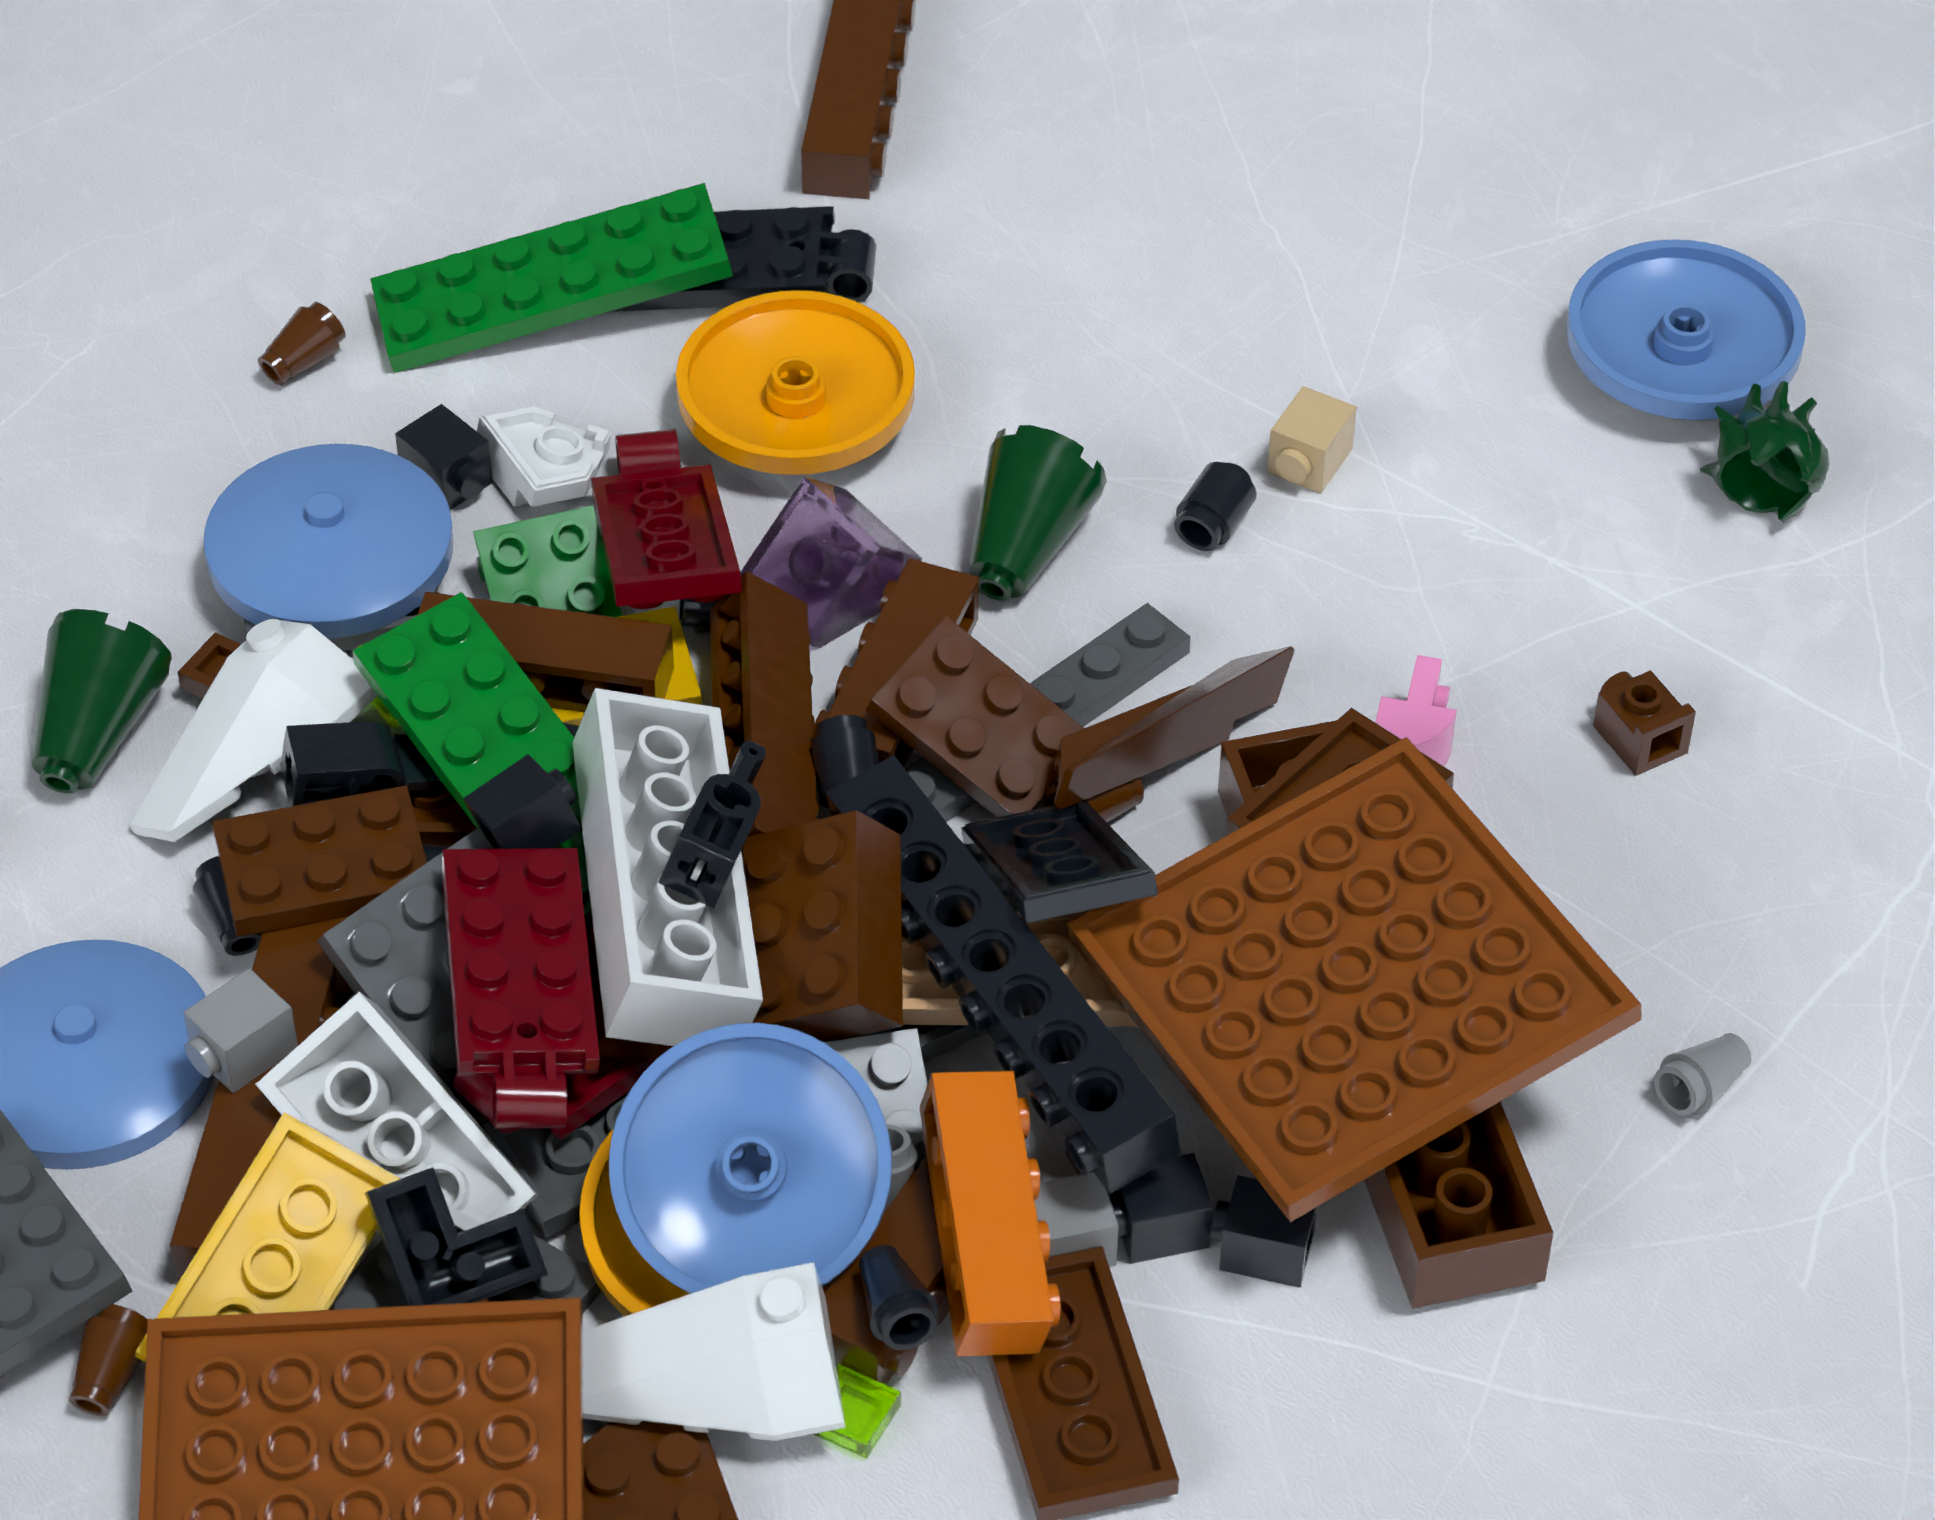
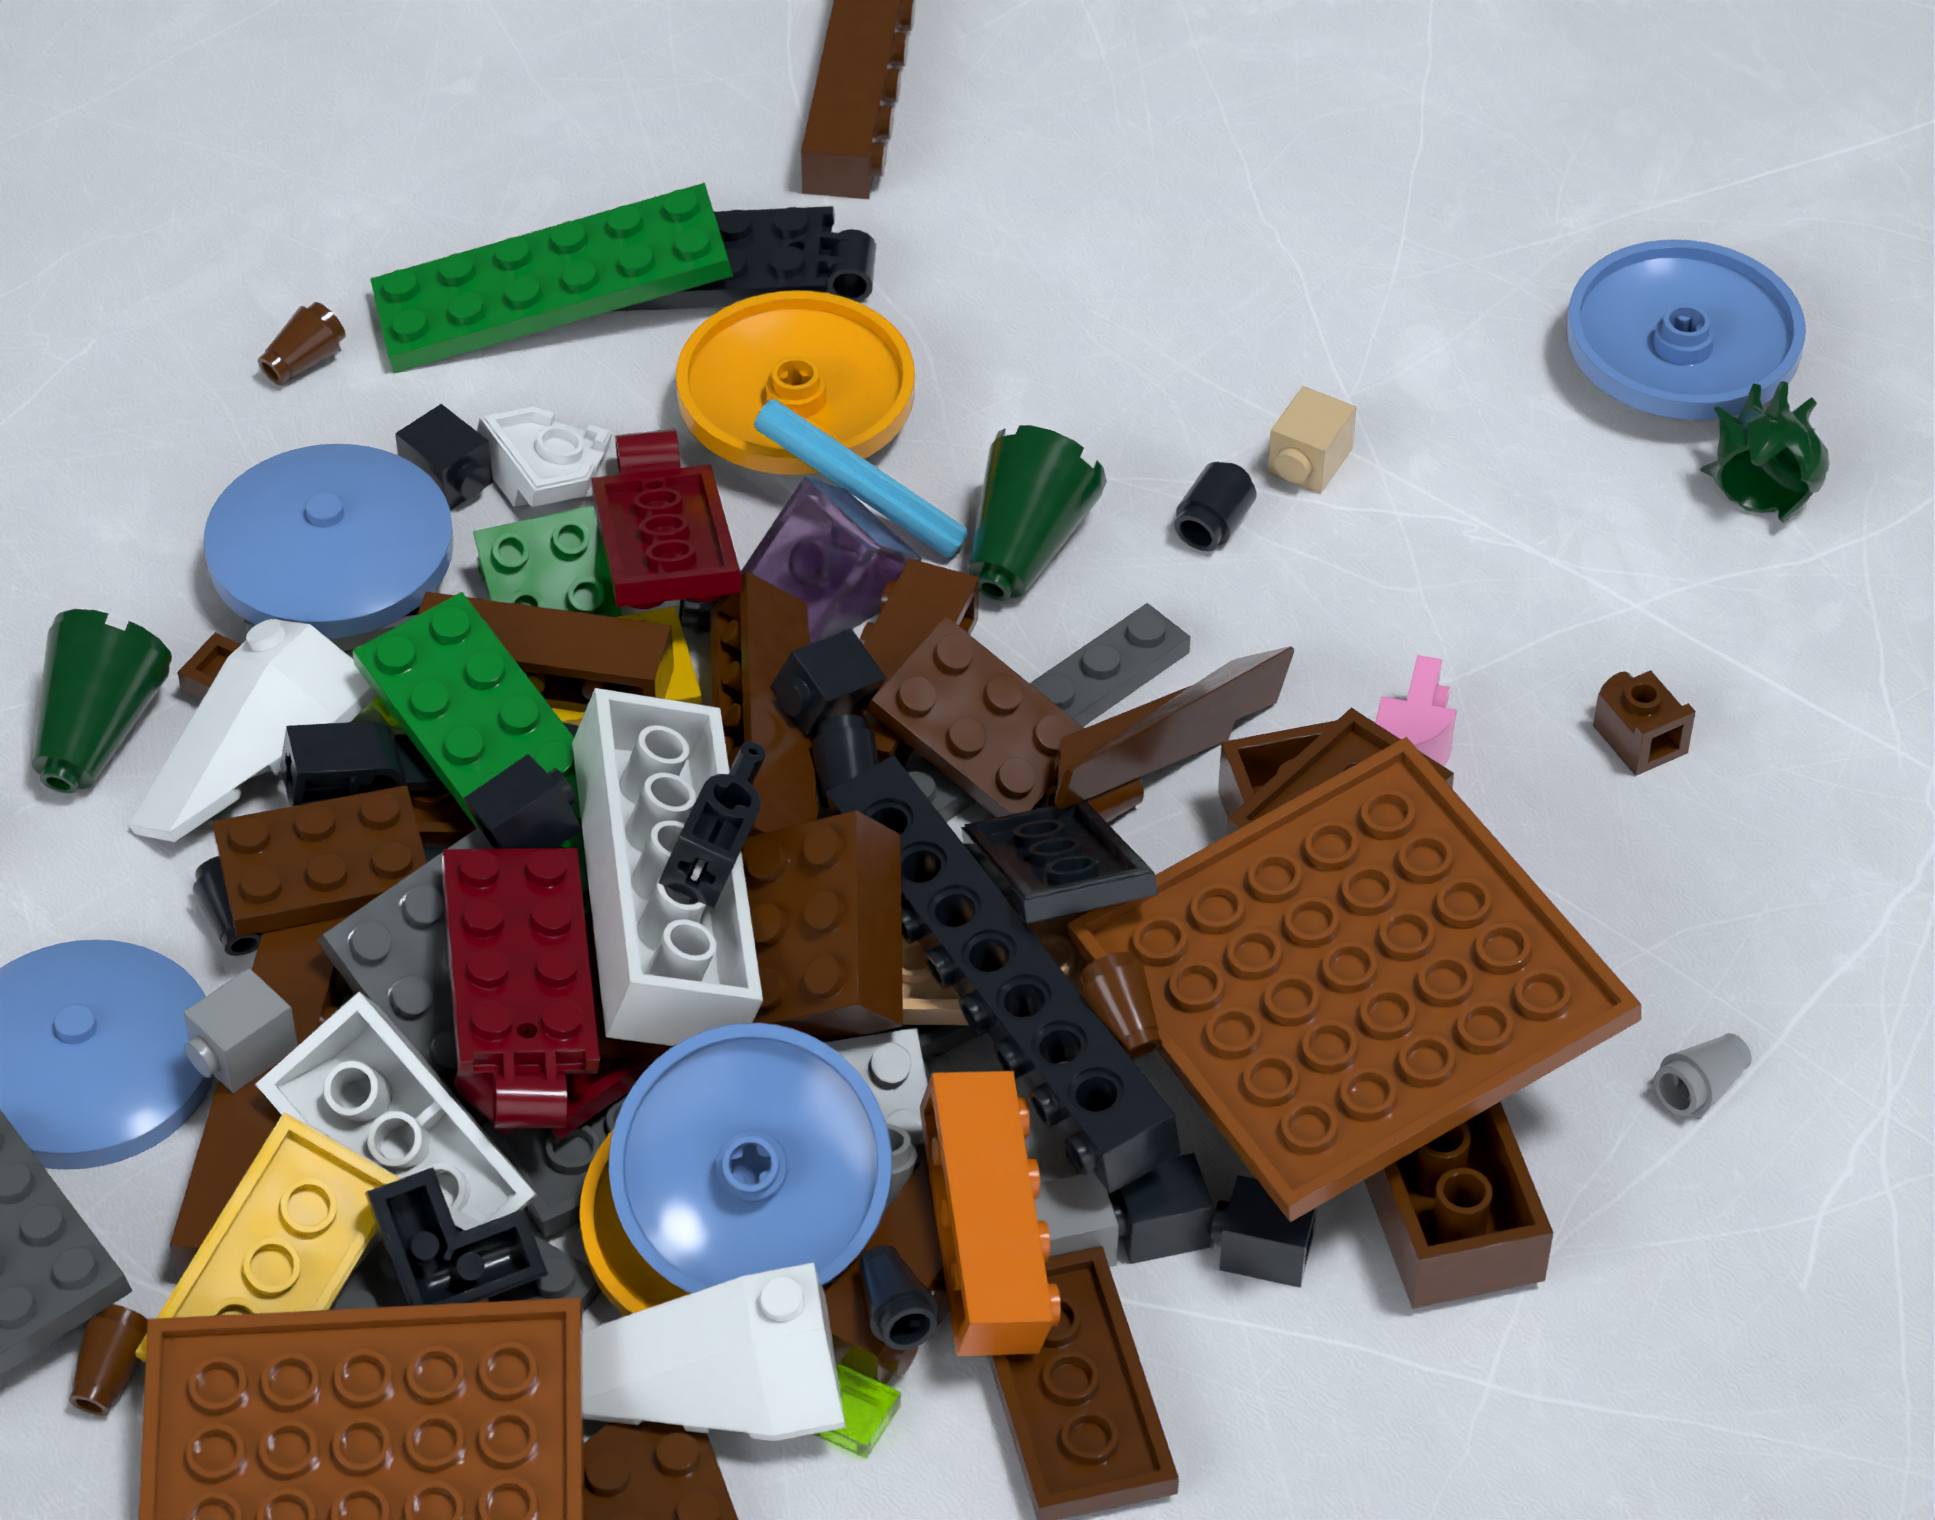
(827, 680): none -> black brick
(860, 478): none -> medium azure axle
(1122, 1000): none -> reddish brown cone

